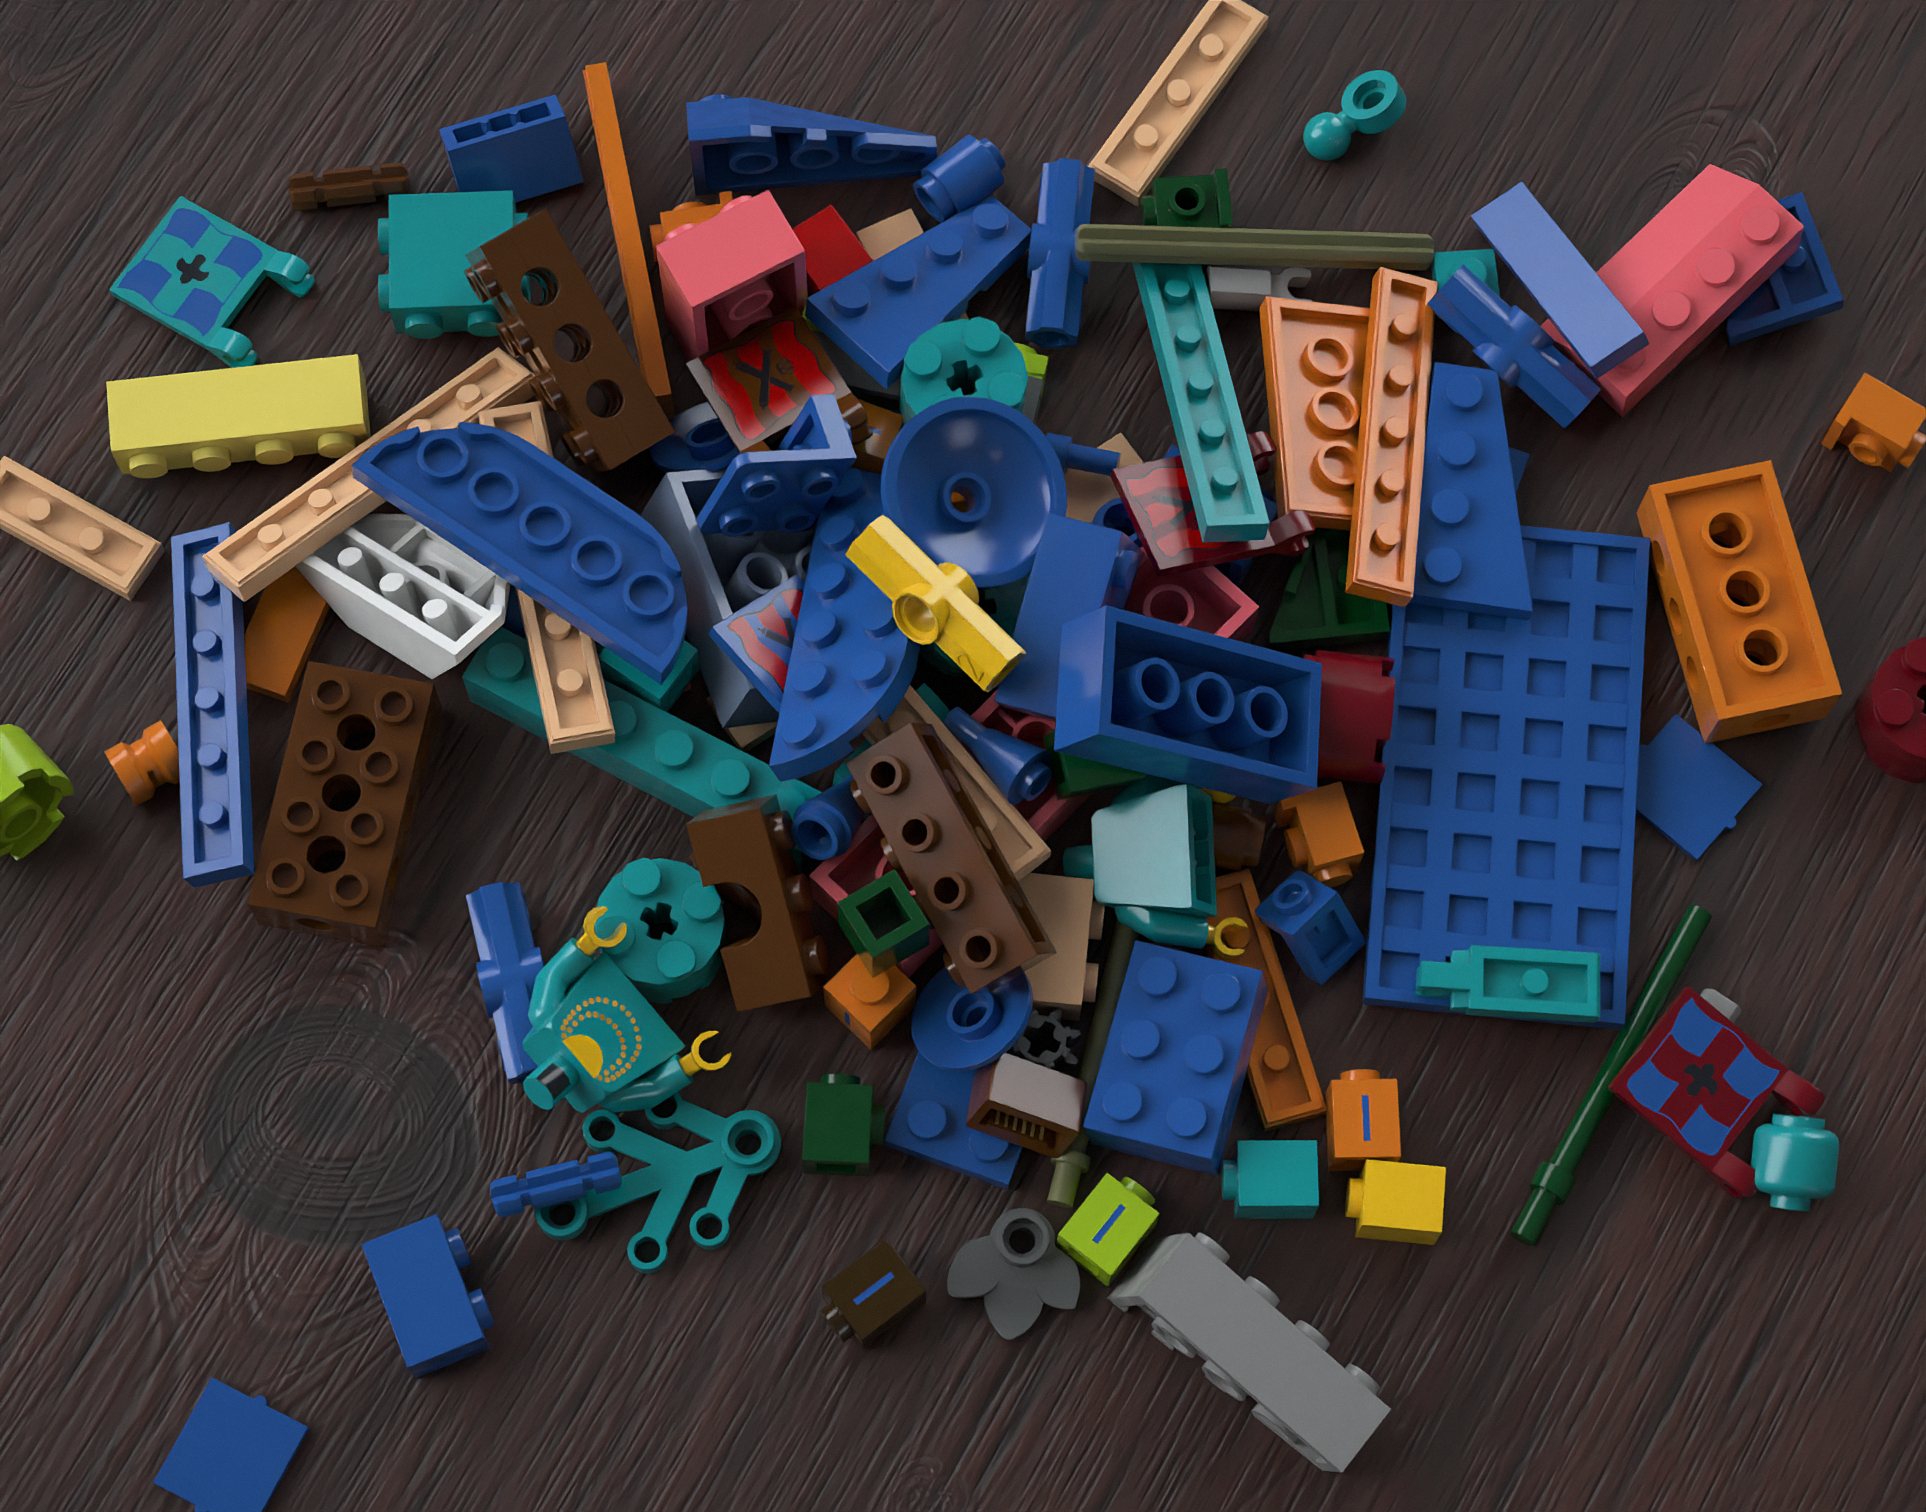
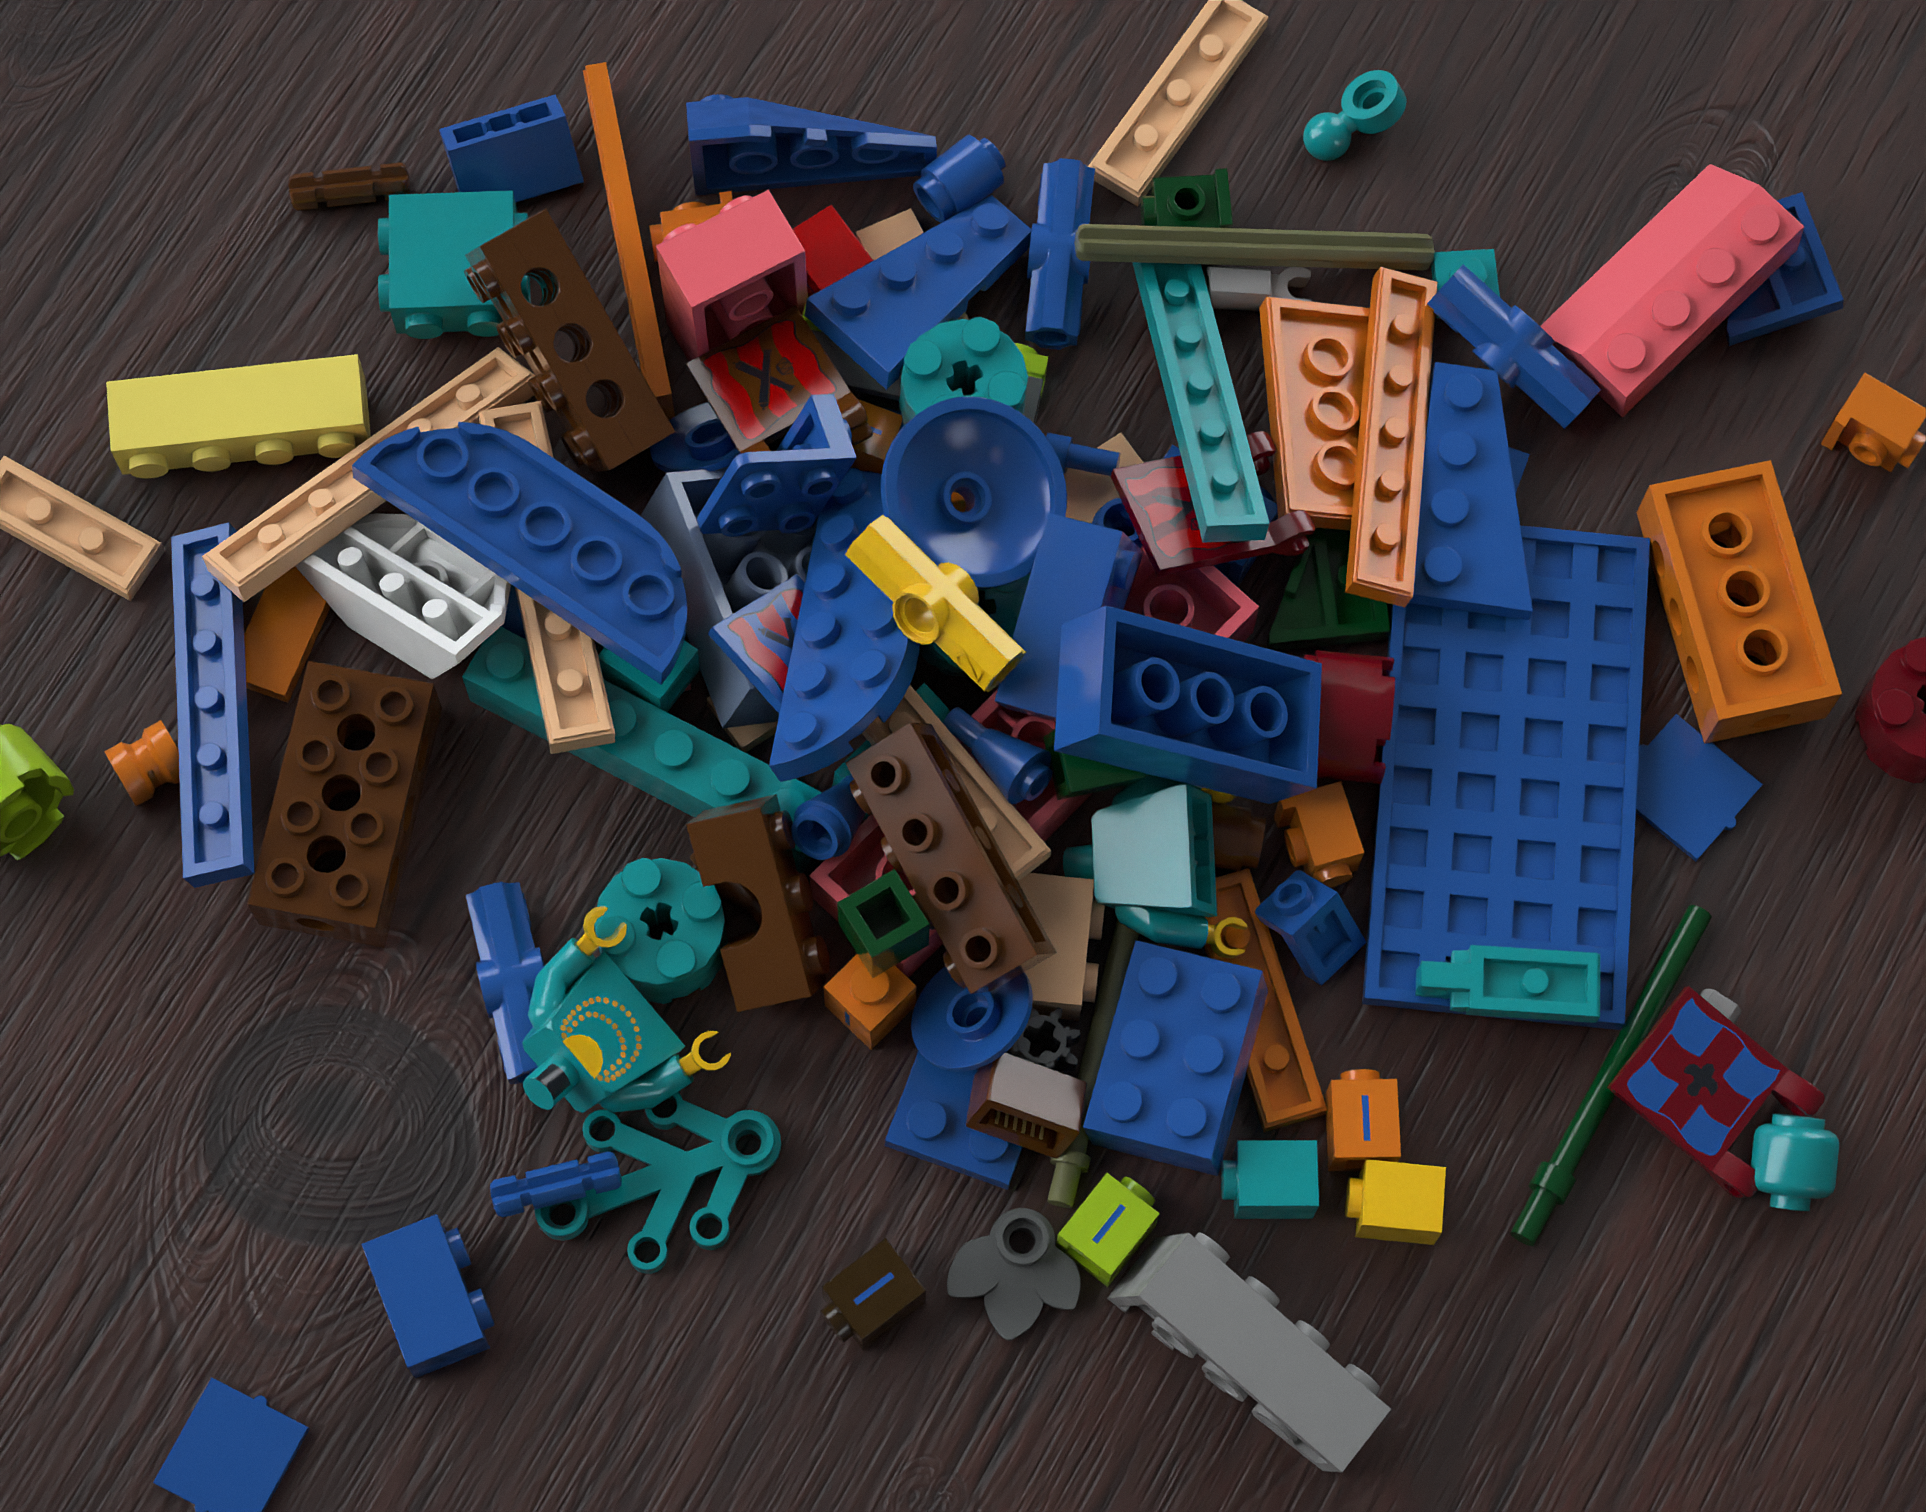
(201, 274): teal flag -> none
(840, 1126): dark green brick -> none
(1560, 280): tile -> none

